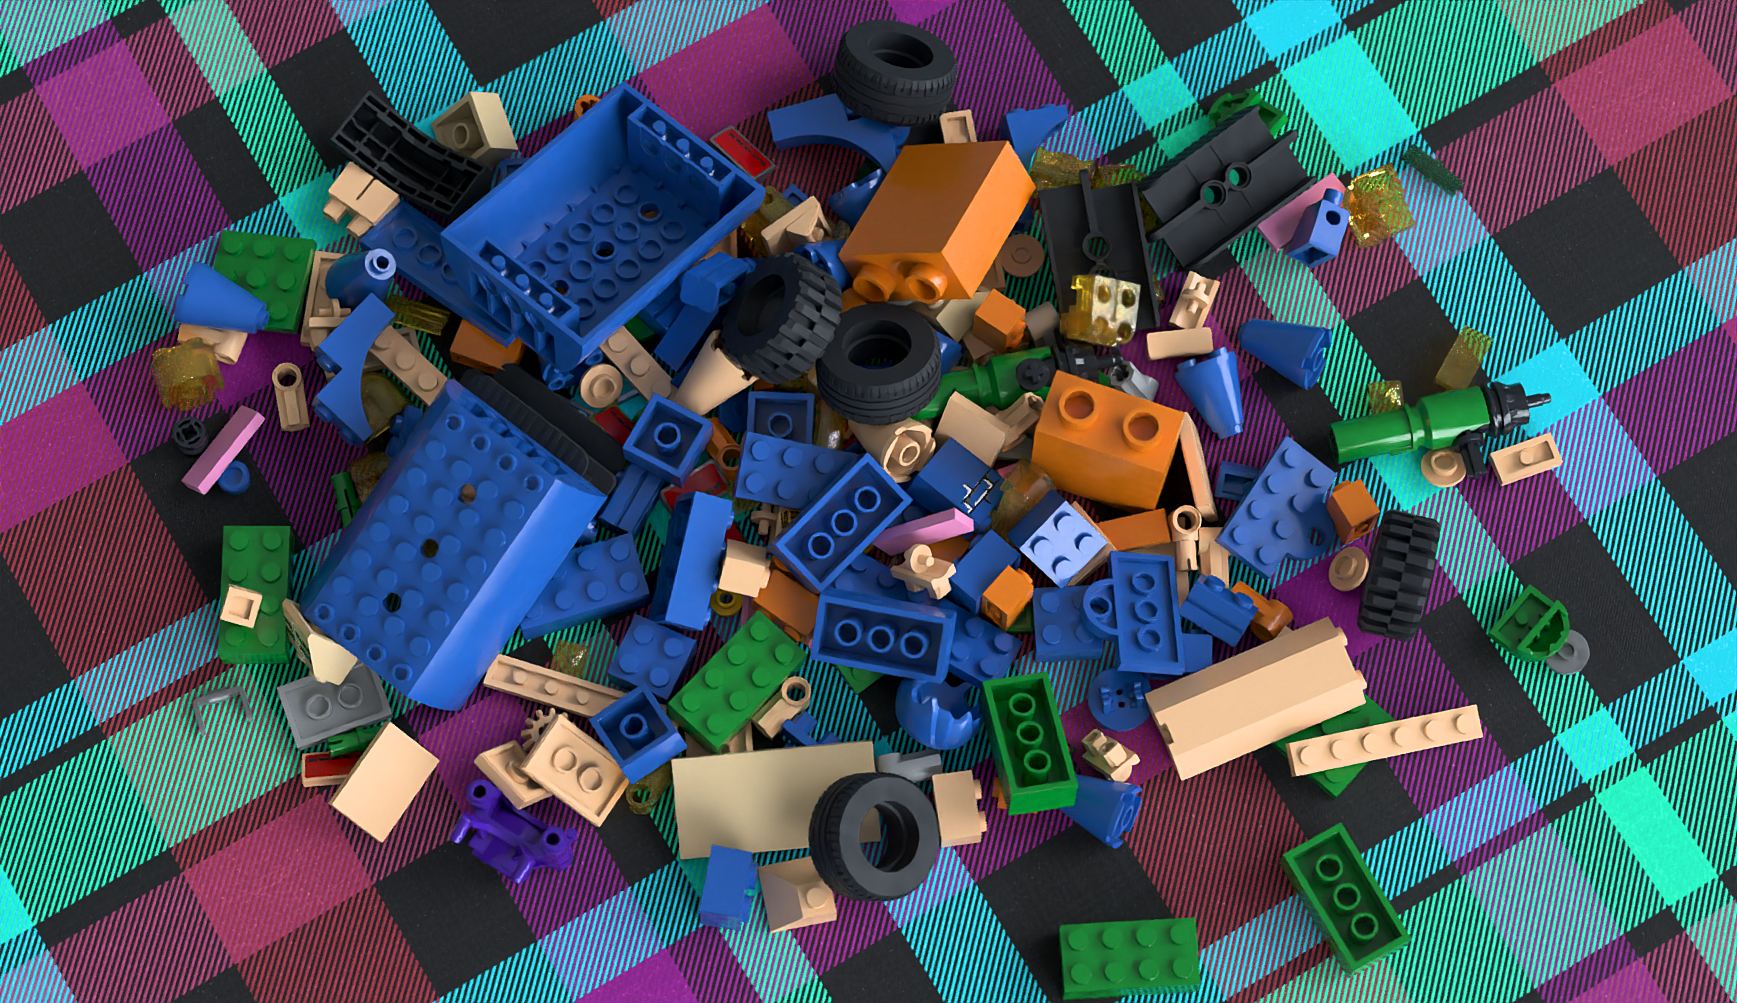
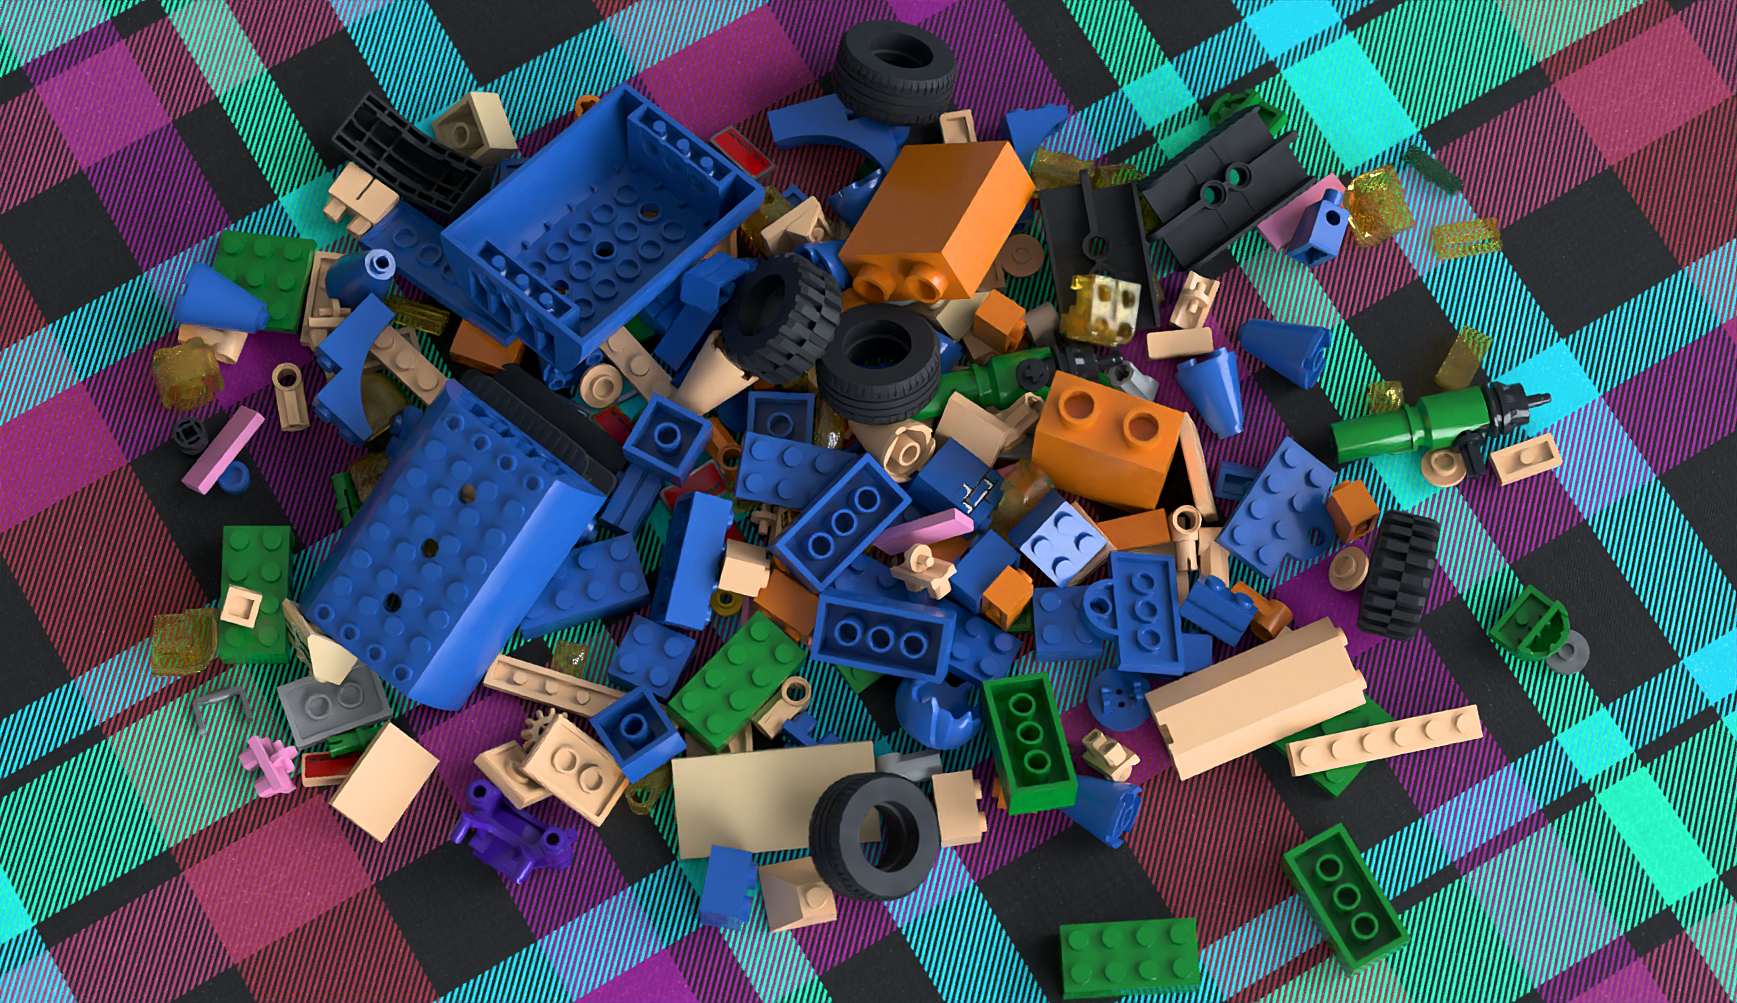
(184, 642): none -> clear yellow brick
(275, 763): none -> bright pink hips
(1444, 254): none -> clear yellow tile

